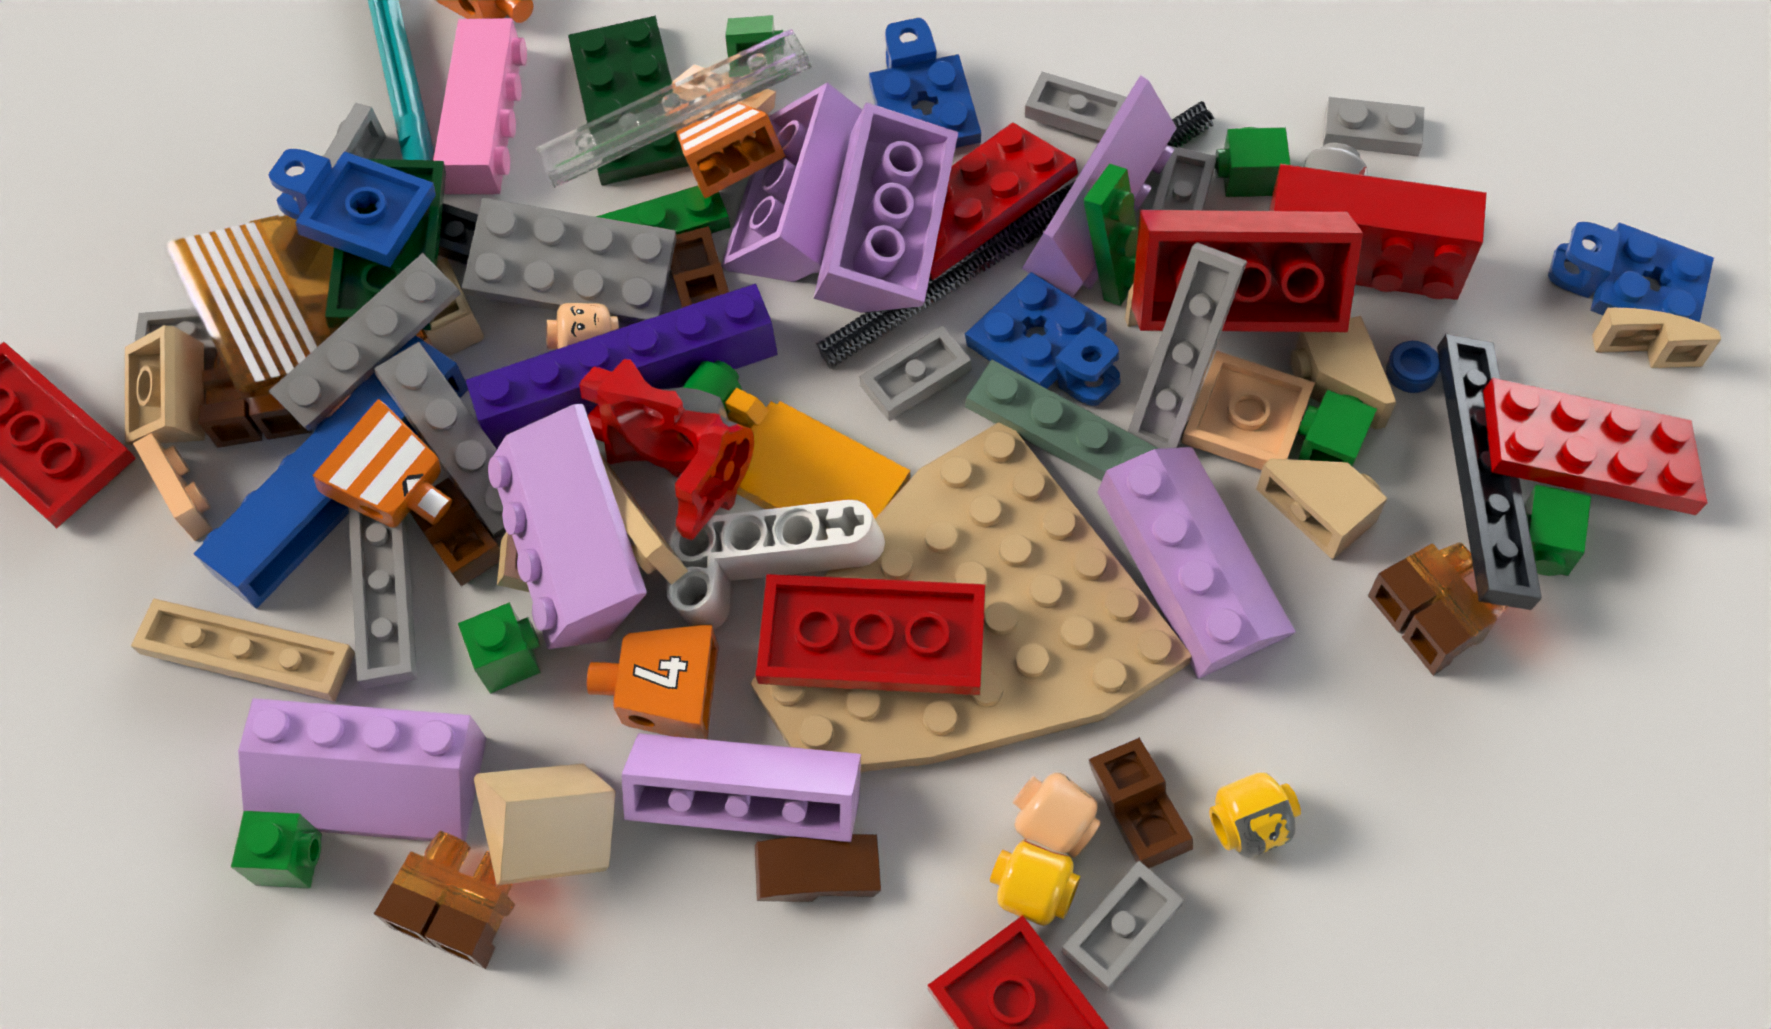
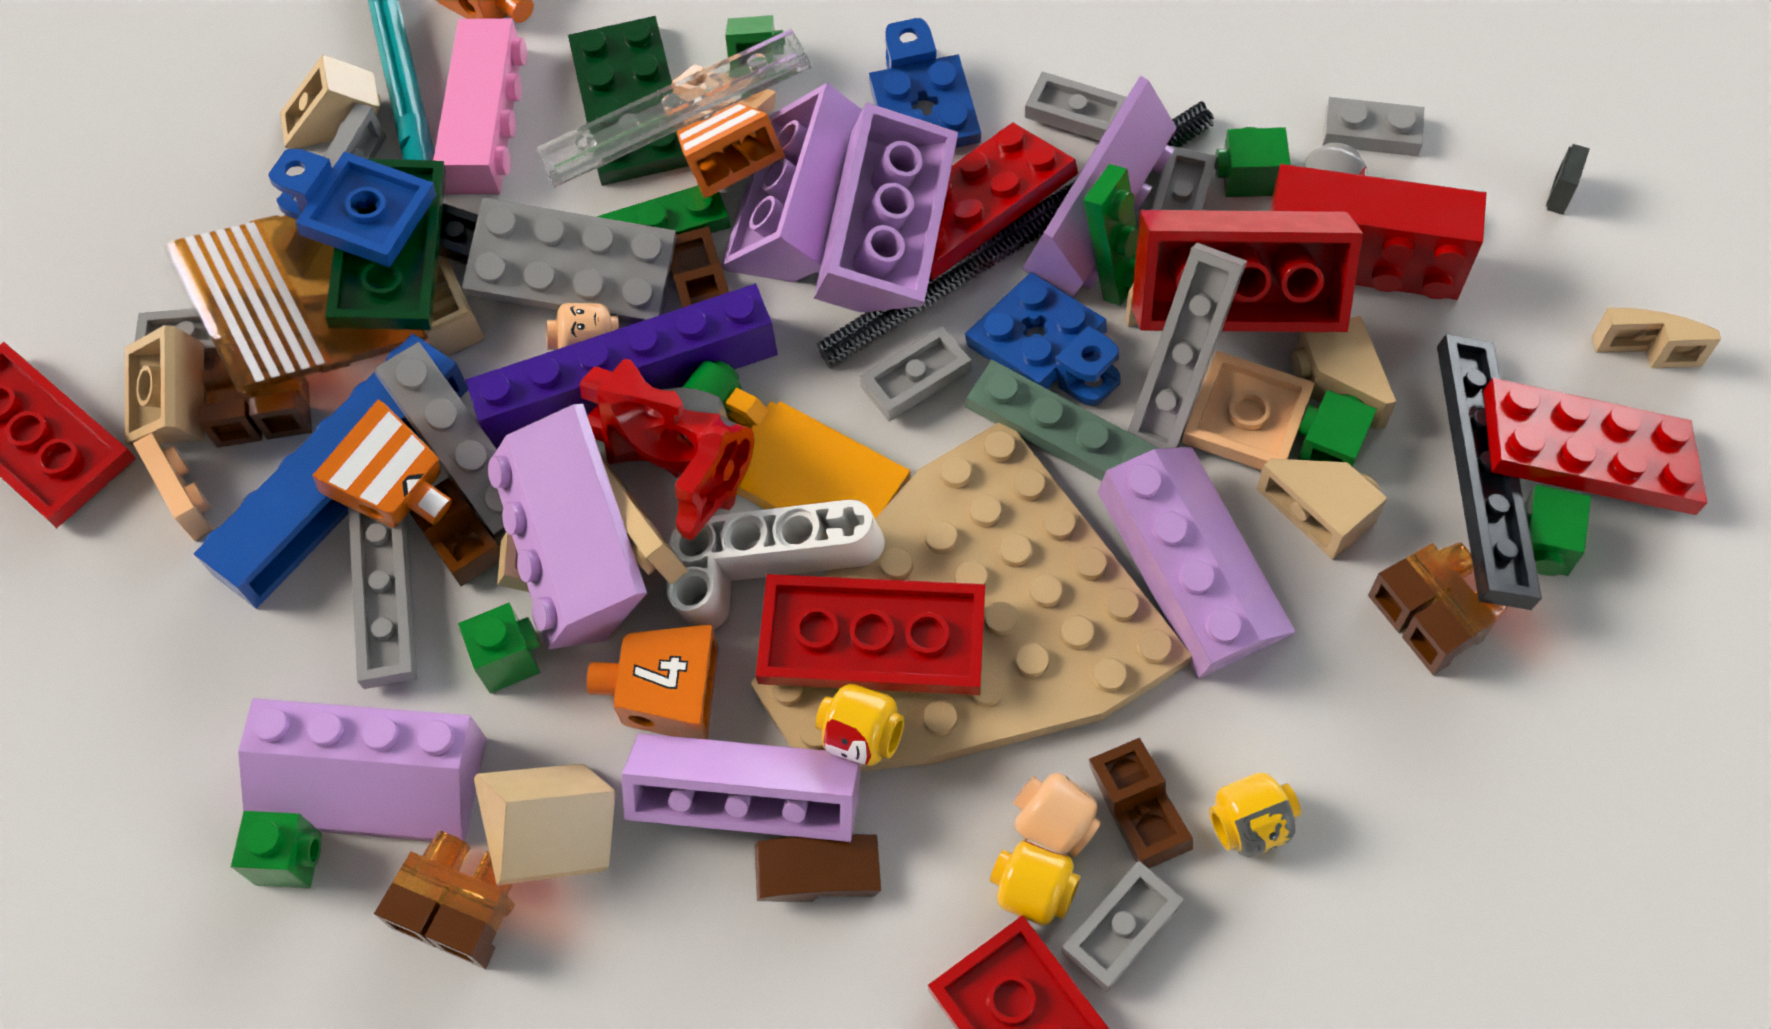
(243, 649): tan plate -> none
(326, 101): none -> tan slope
(365, 342): light grey plate -> none
(860, 725): none -> yellow head
(1413, 366): blue tile -> none
(1567, 179): none -> pearl dark grey tile
(1617, 270): blue plate -> none

